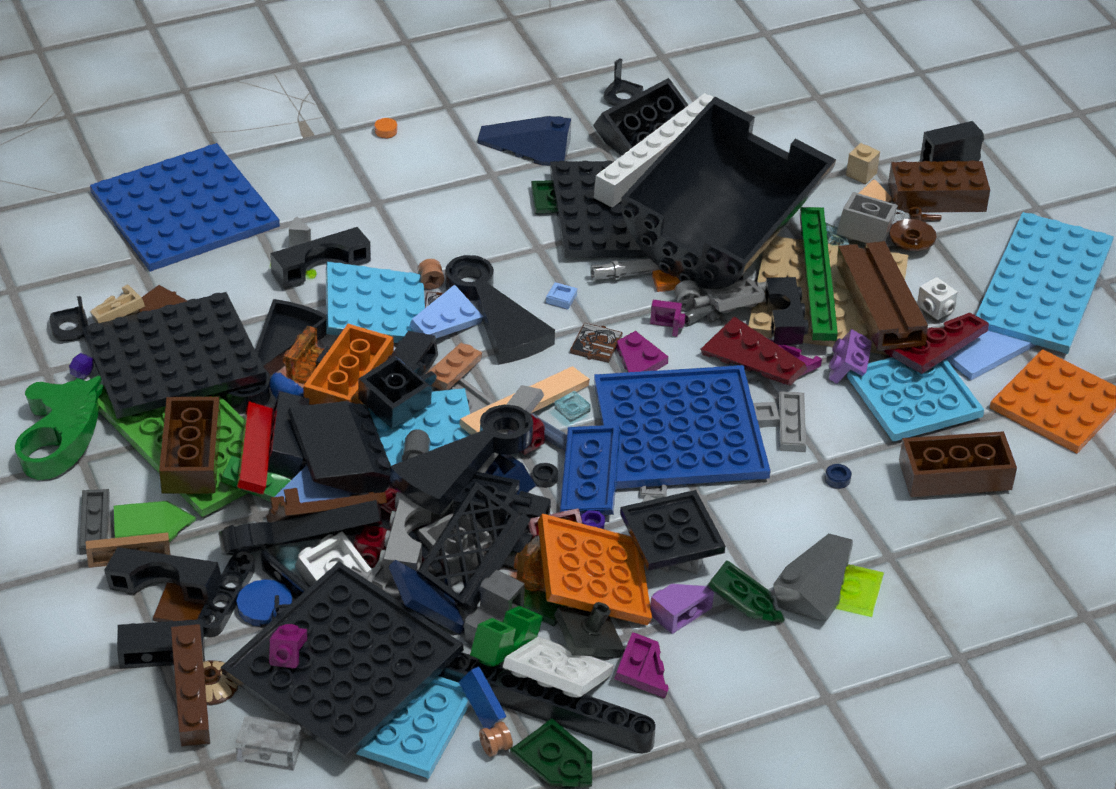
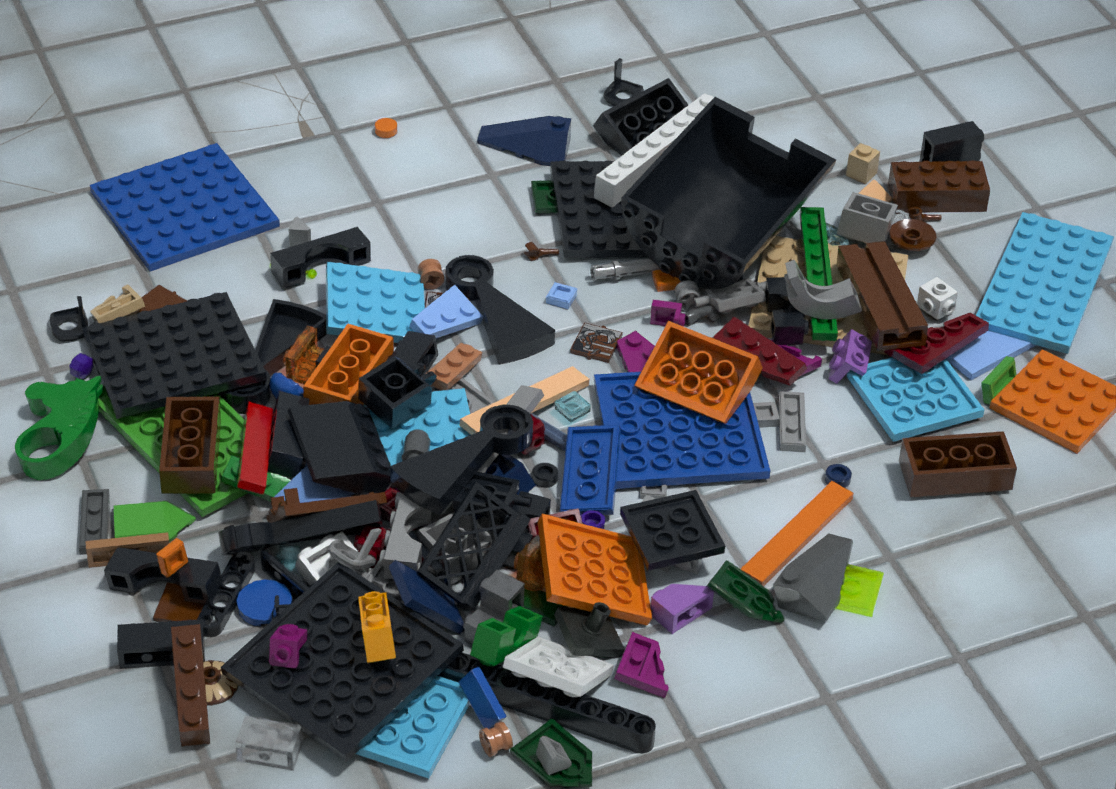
(172, 557): none -> orange tile
(352, 558): none -> light grey piece
(376, 627): none -> light orange slope
(535, 252): none -> reddish brown hand
(552, 755): none -> light grey slope
(699, 372): none -> orange slope
(797, 533): none -> orange tile
(820, 301): none -> light grey arch
(998, 379): none -> bright green tile

